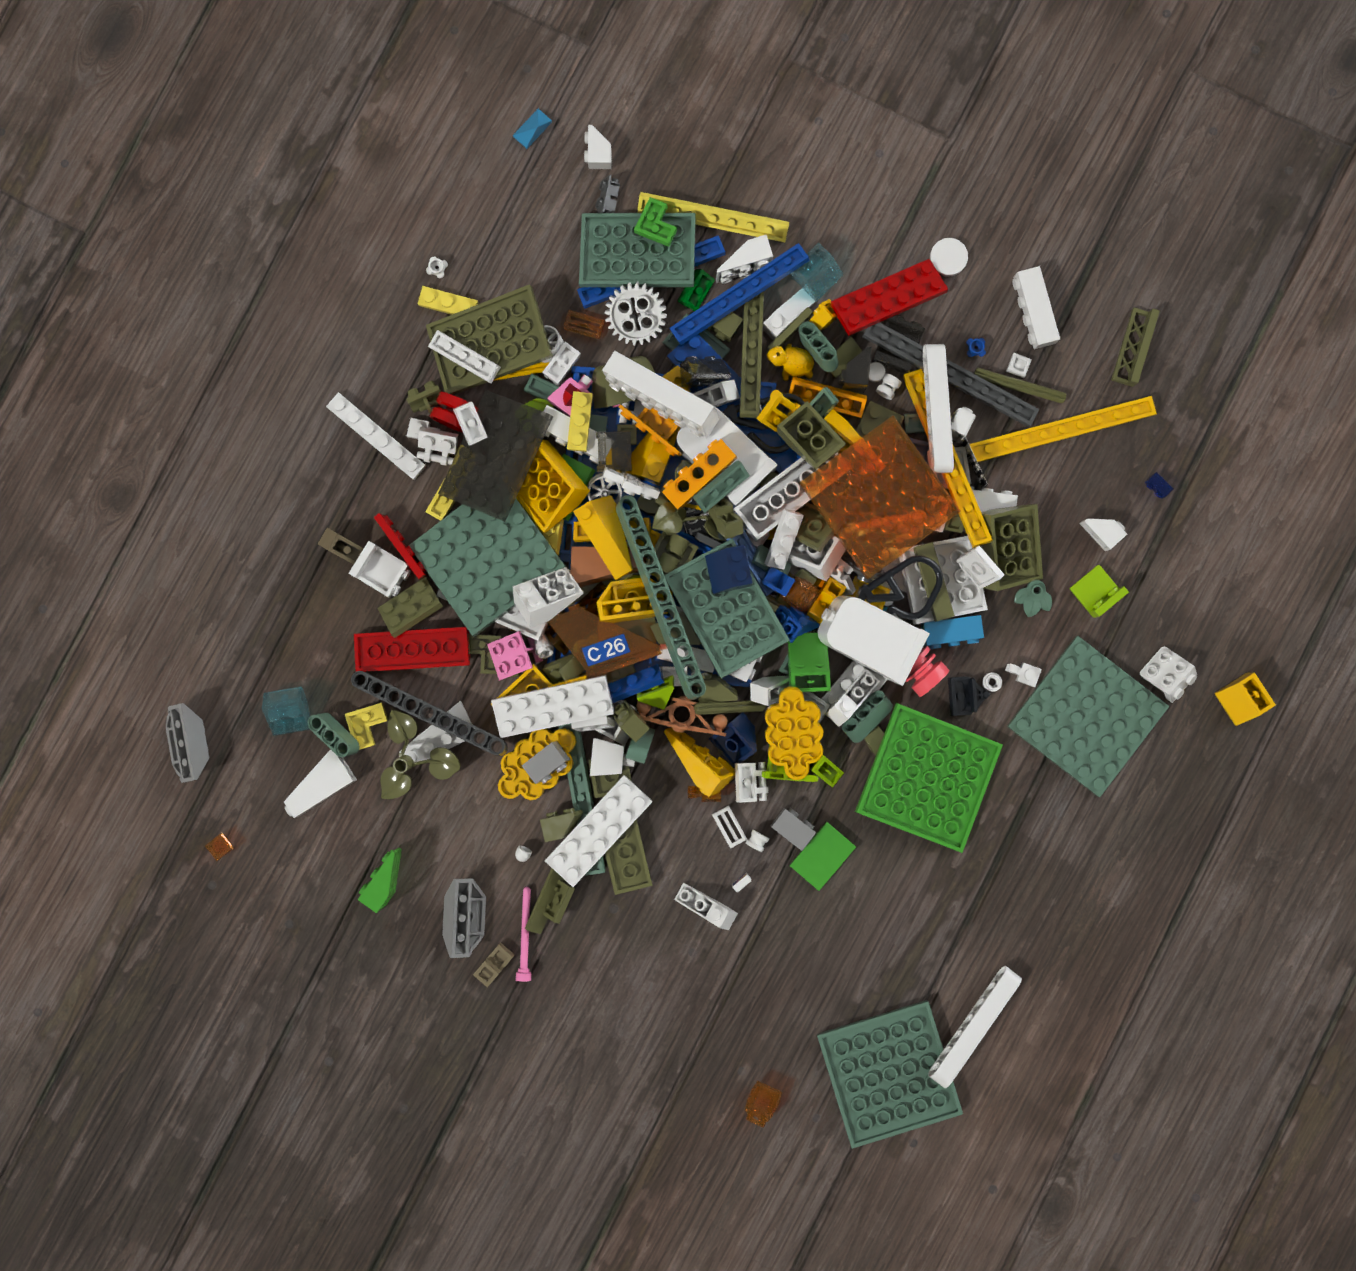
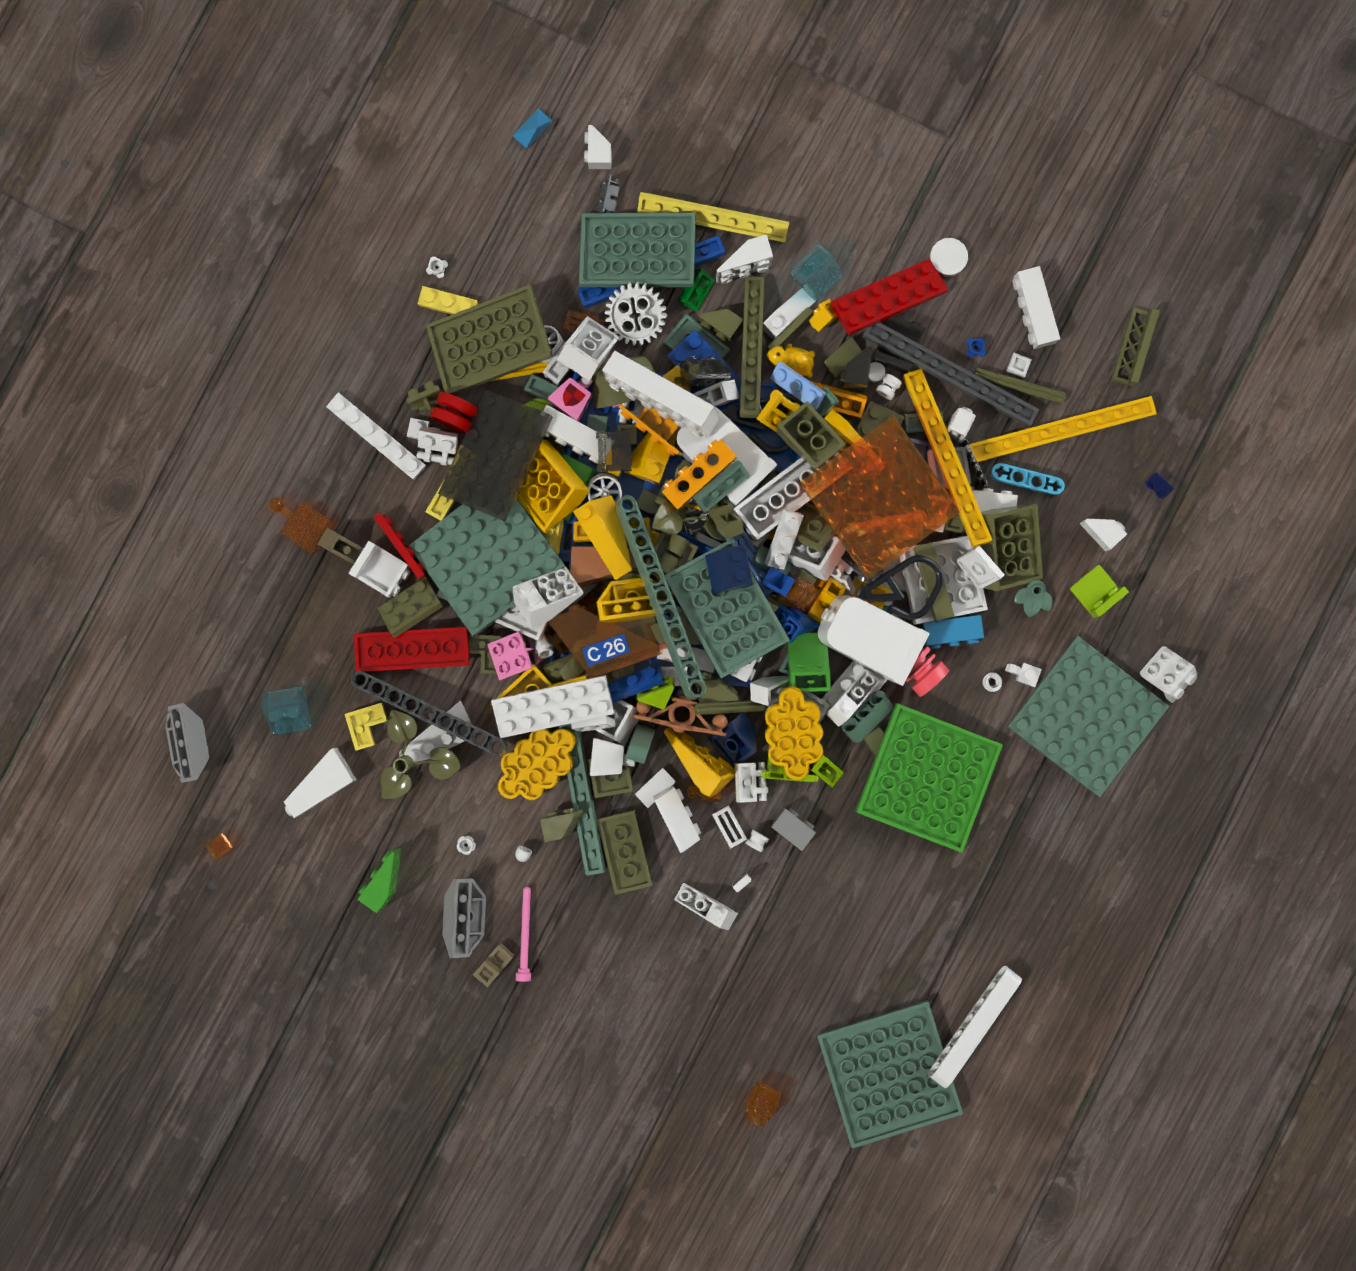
(304, 525): none -> clear orange plate
(341, 737): sand green beam -> none
(464, 356): white tile -> none
(466, 850): none -> white plate
(470, 423): white plate -> none
(546, 762): light grey brick -> none
(550, 903): olive bracket -> none
(579, 421): light yellow plate -> none
(587, 348): none -> white slope
(598, 831): white plate -> none
(630, 483): white plate -> none
(630, 721): olive slope -> none
(652, 227): bright green plate -> none
(657, 784): none -> white tile
(677, 818): none -> white slope
(739, 294): blue plate -> none
(797, 385): none -> light blue plate
(818, 346): sand green beam -> none
(822, 856): bright green tile -> none
(938, 408): white beam -> none
(965, 695): black slope -> none
(1027, 479): none -> medium azure beam
(1245, 698): yellow slope -> none

